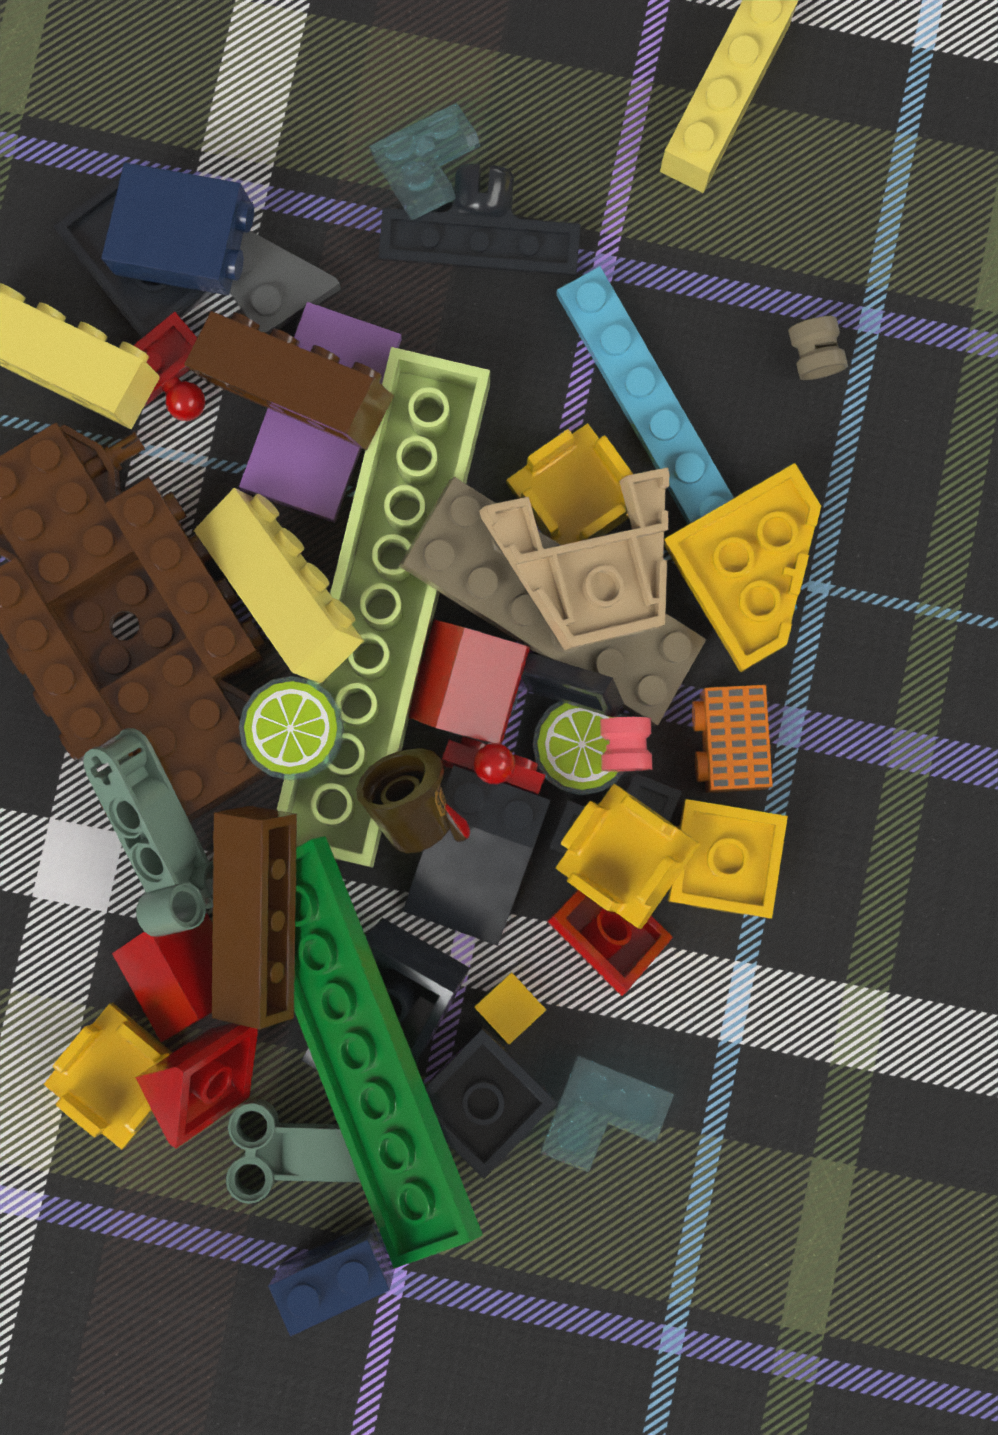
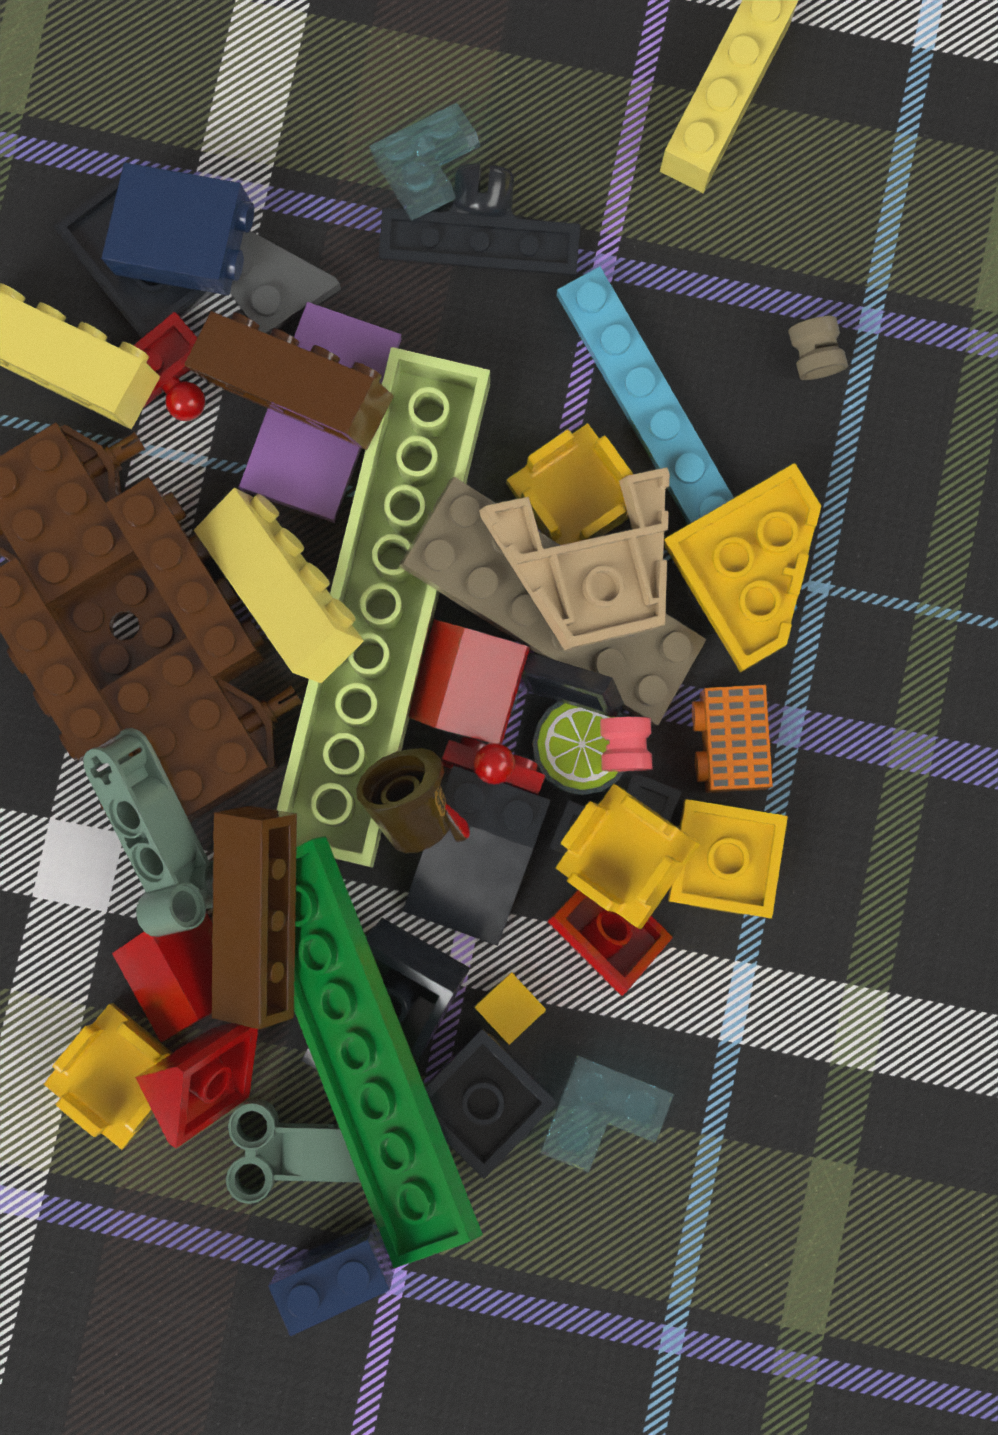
(291, 728): lime tile -> none

